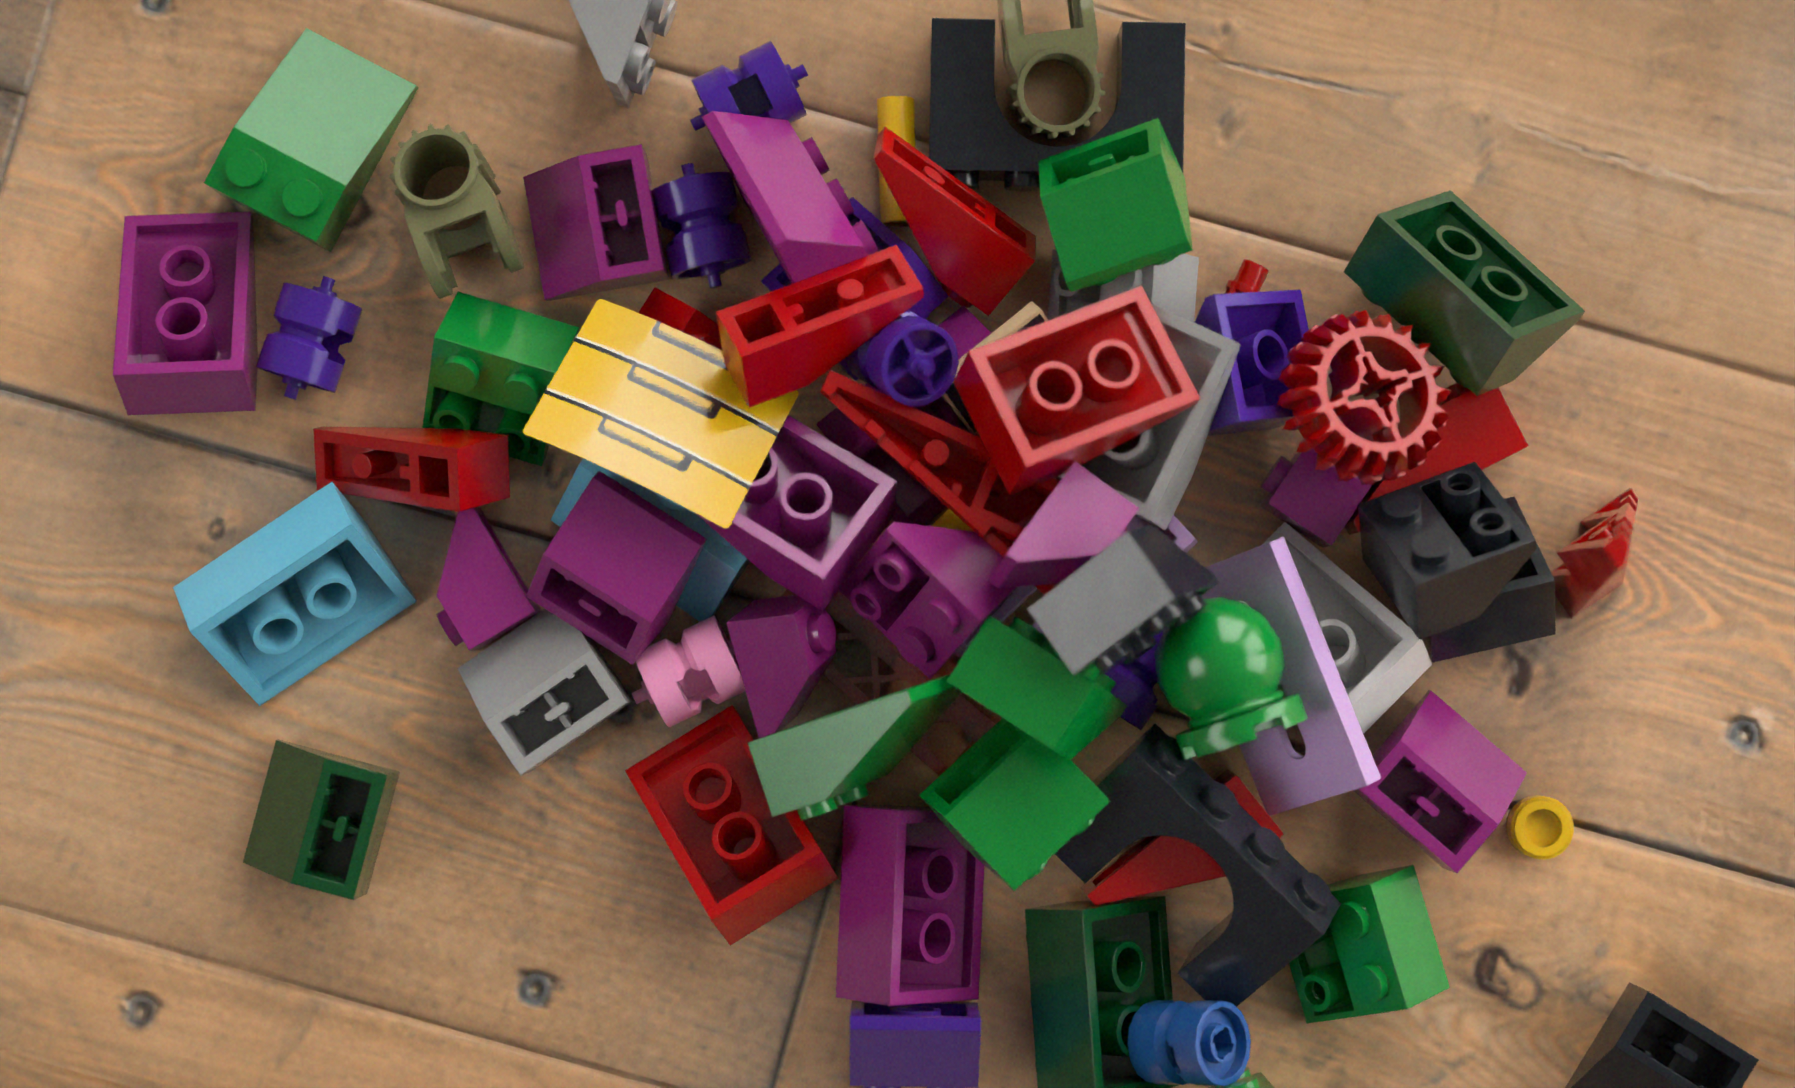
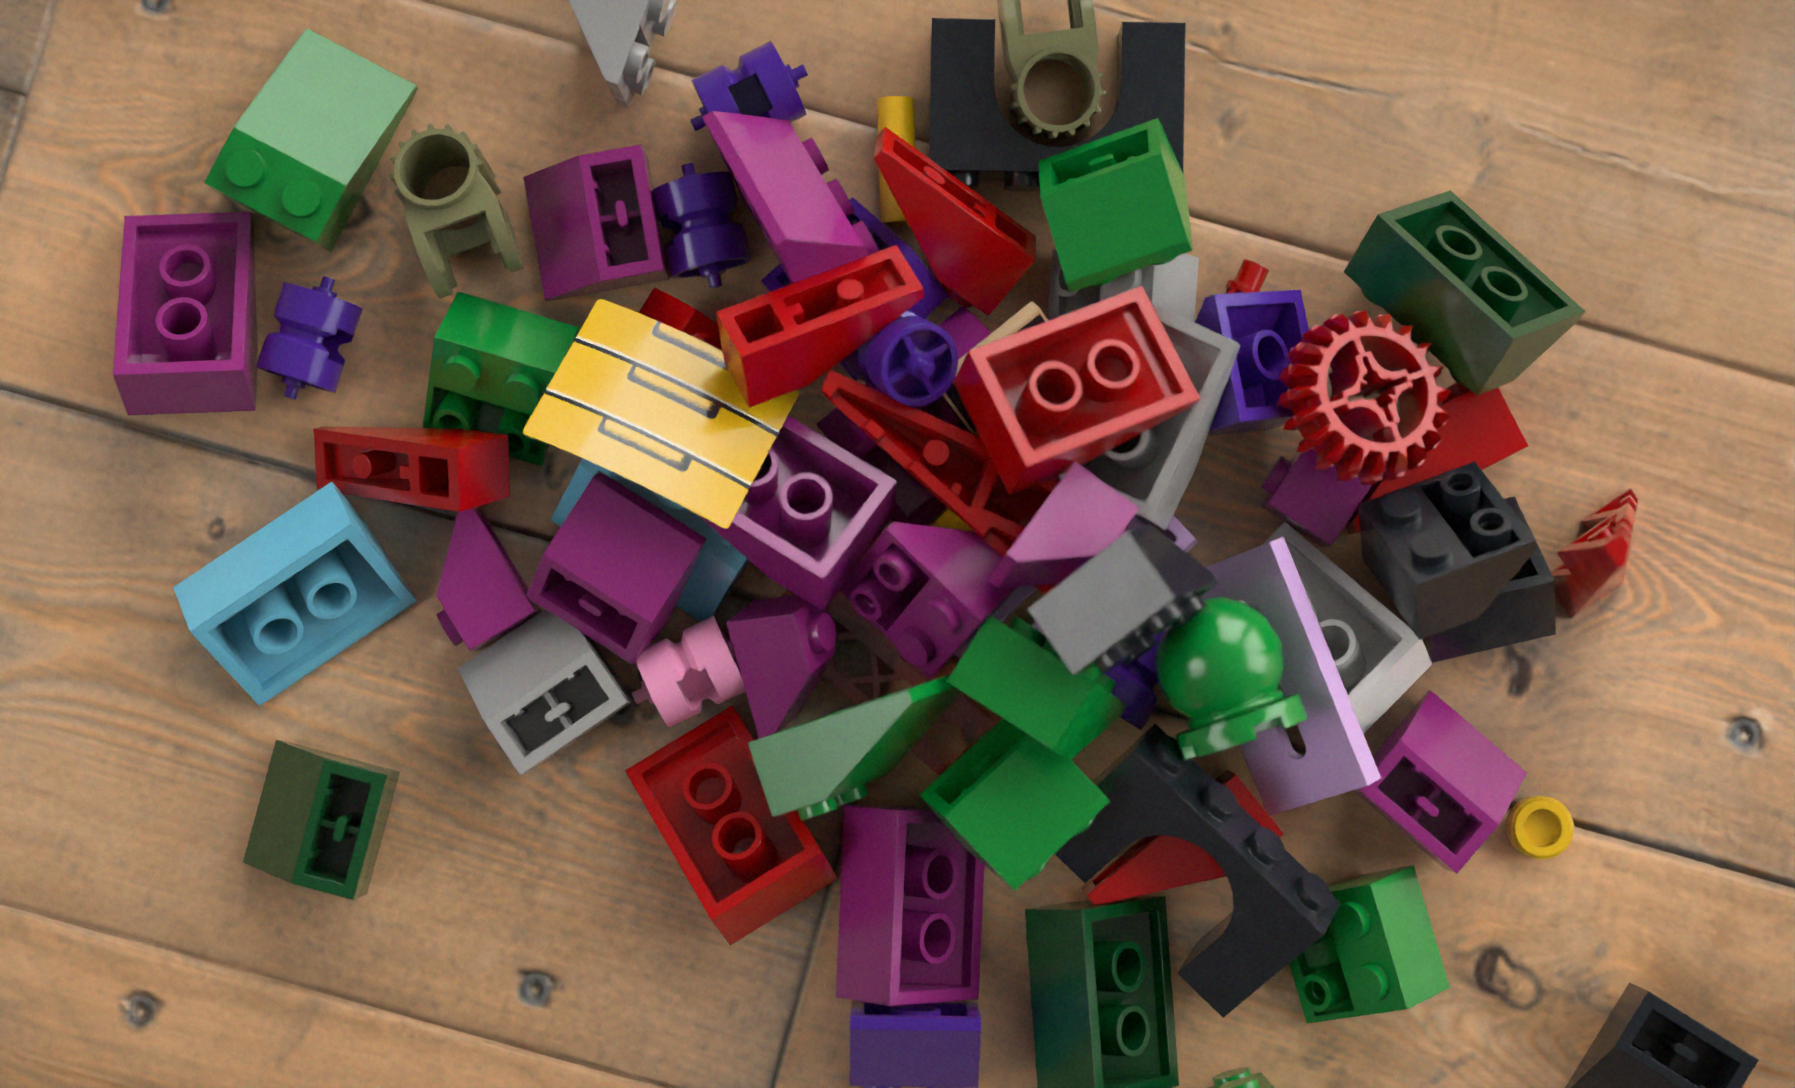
(1189, 1042): blue wheel -> none

